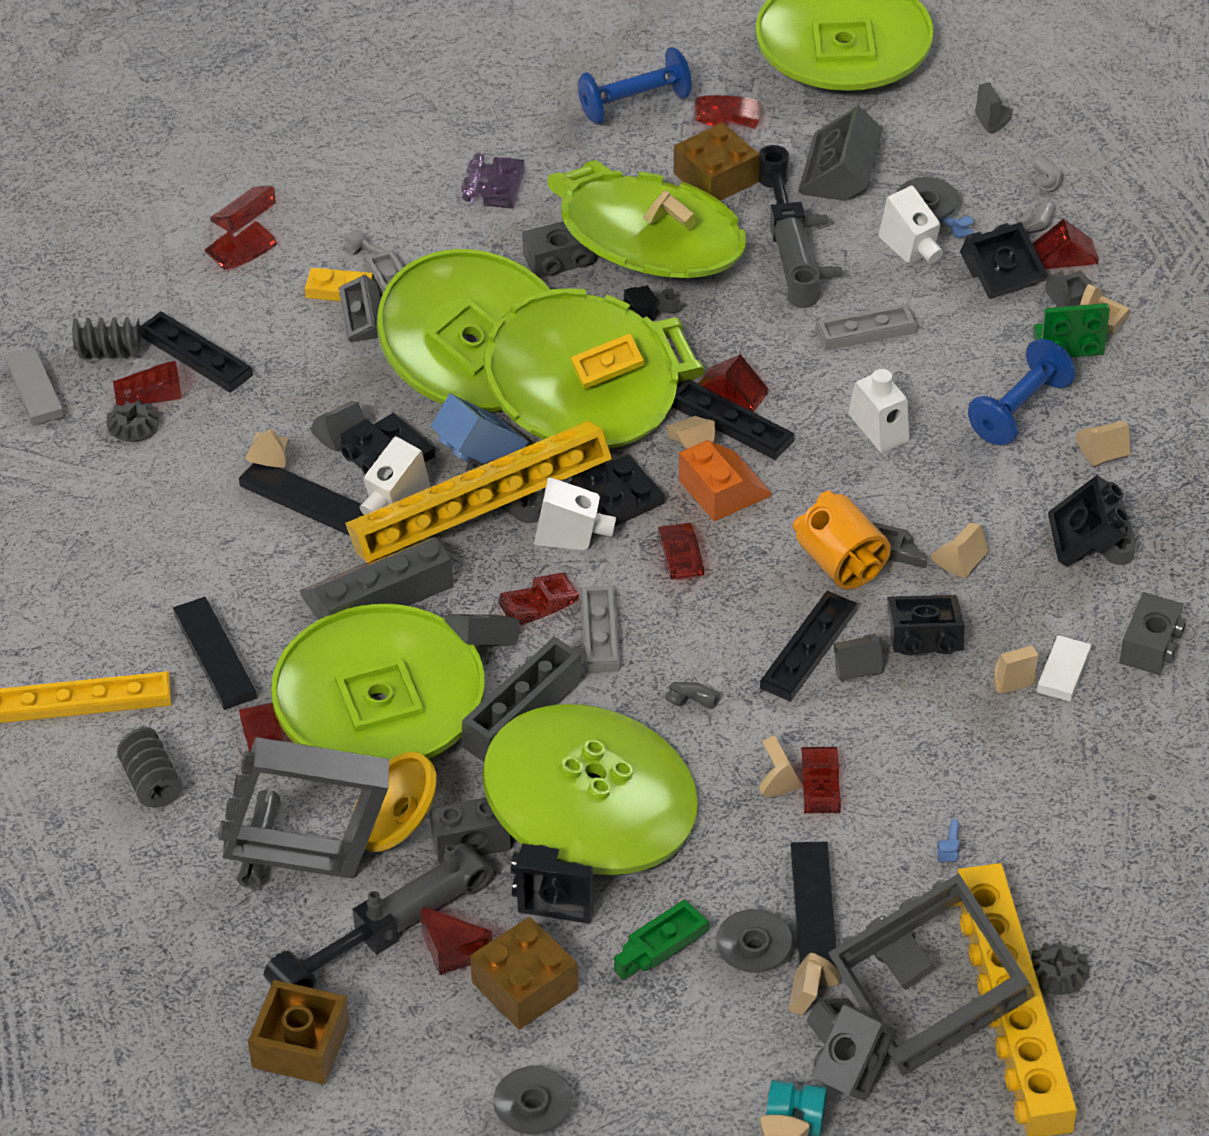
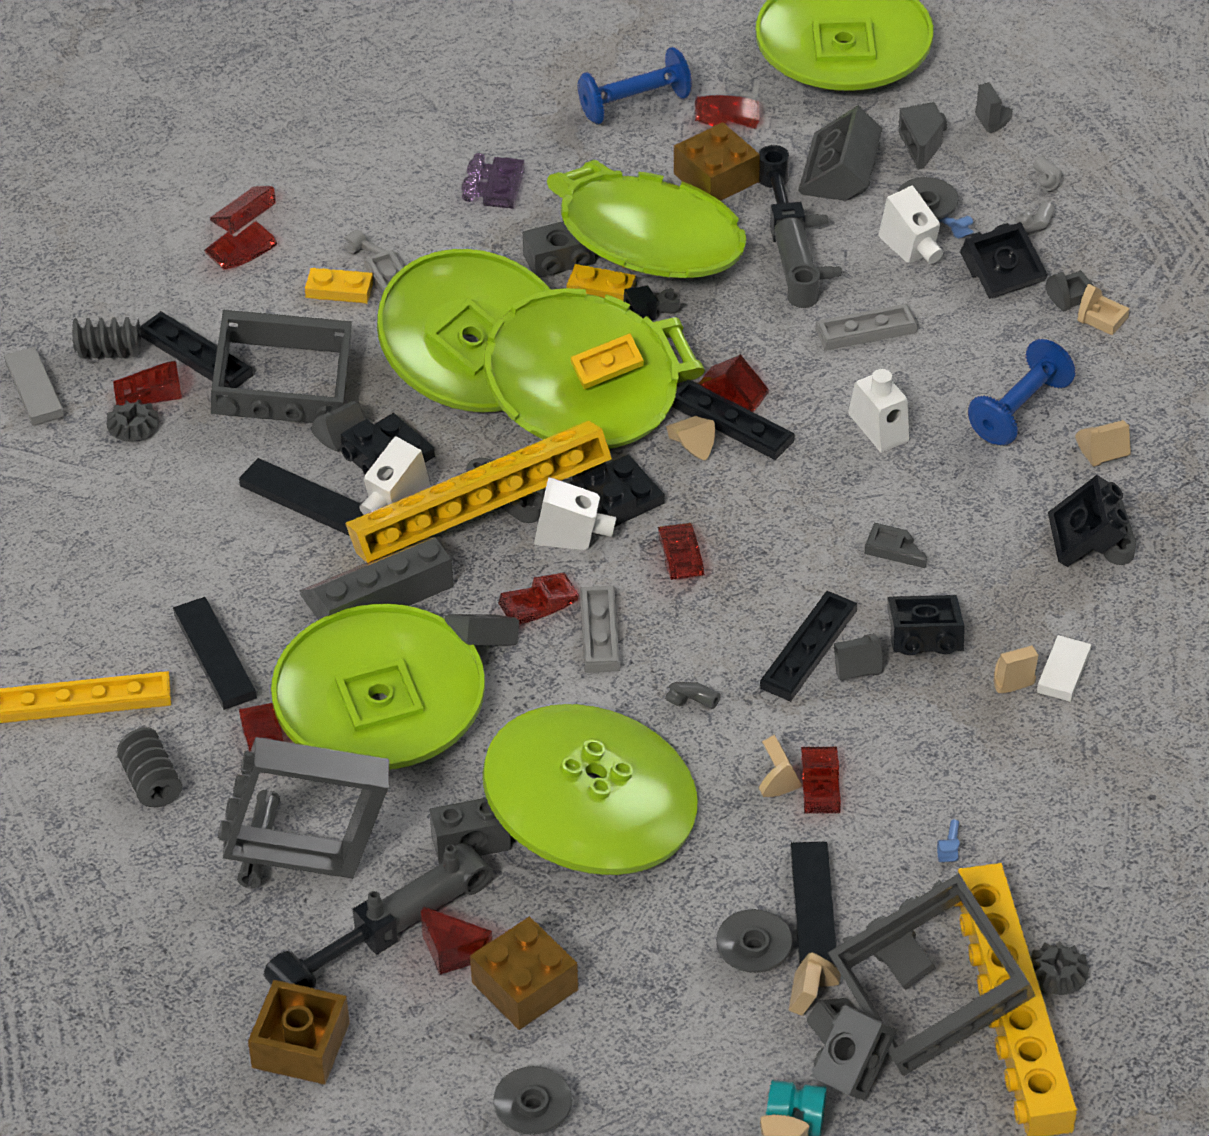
(268, 449): tan tile -> none
(278, 332): none -> dark grey window
(360, 308): dark grey slope -> none
(406, 801): yellow dish -> none
(475, 431): medium blue slope -> none
(534, 685): dark grey brick -> none
(551, 886): black plate -> none
(600, 281): none -> yellow plate
(660, 939): green hinge -> none
(668, 204): tan tile -> none
(719, 479): orange slope -> none
(842, 540): light orange cylinder -> none
(922, 131): none -> dark grey slope
(963, 552): tan tile -> none
(1065, 247): clear red slope -> none
(1076, 328): green bracket -> none
(1152, 633): dark grey brick -> none

